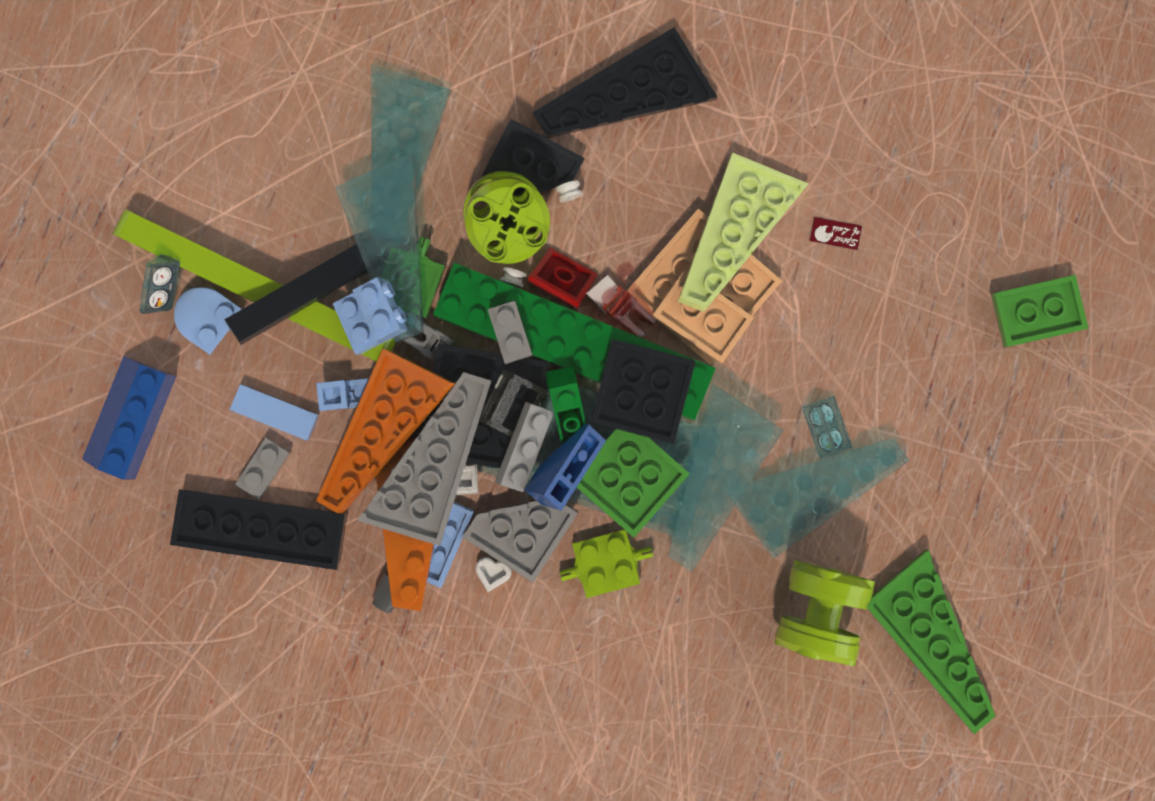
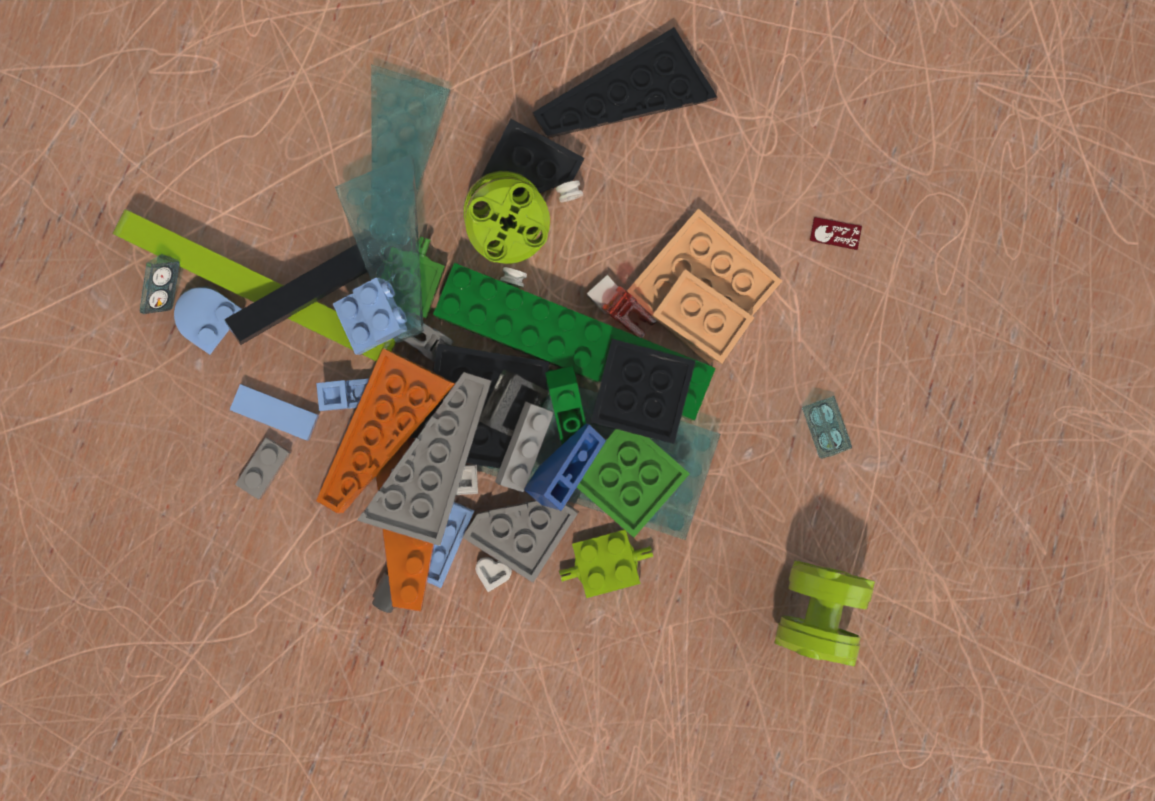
(128, 419): blue slope -> none
(258, 529): black plate -> none
(510, 332): light grey plate -> none
(562, 278): red slope -> none
(724, 462): clear light blue wing -> none
(741, 216): yellowish green wing -> none
(800, 499): clear light blue wing -> none
(926, 630): bright green wing -> none
(1039, 311): bright green plate -> none

